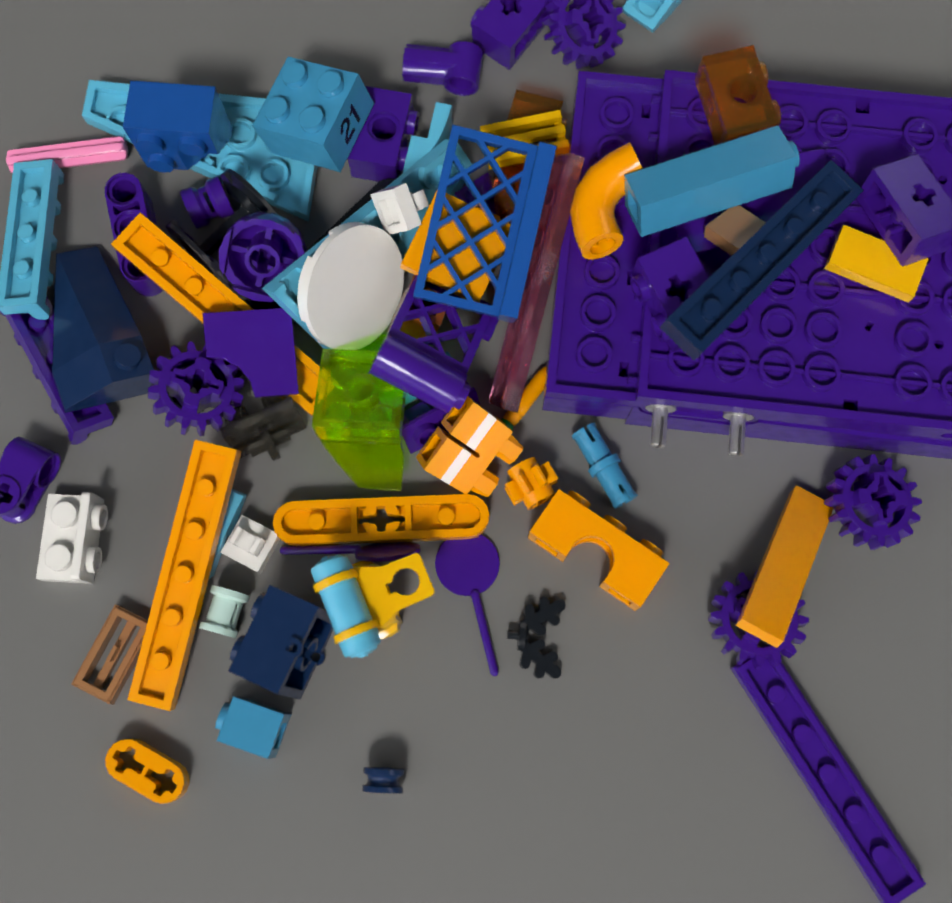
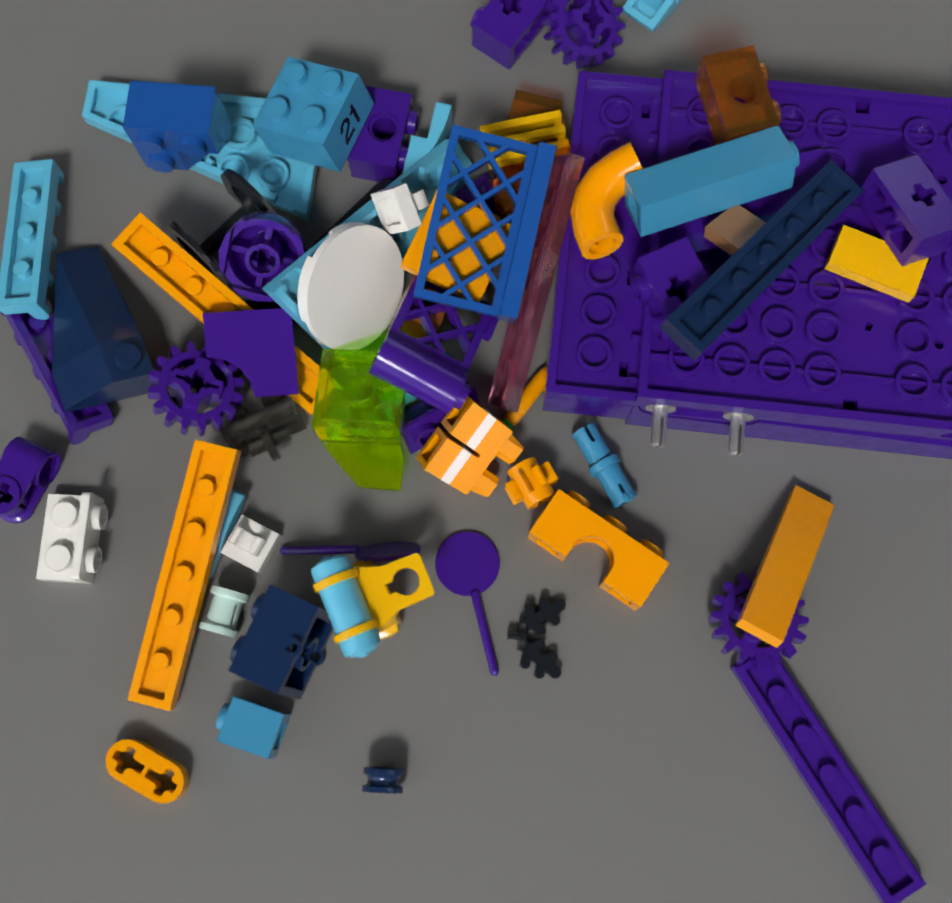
(73, 153): bright pink axle -> none
(98, 648): medium nougat tile -> none
(121, 215): dark purple beam -> none
(198, 205): dark purple wheel -> none
(338, 520): light orange piece -> none
(453, 67): dark purple piece -> none
(873, 502): dark purple gear -> none

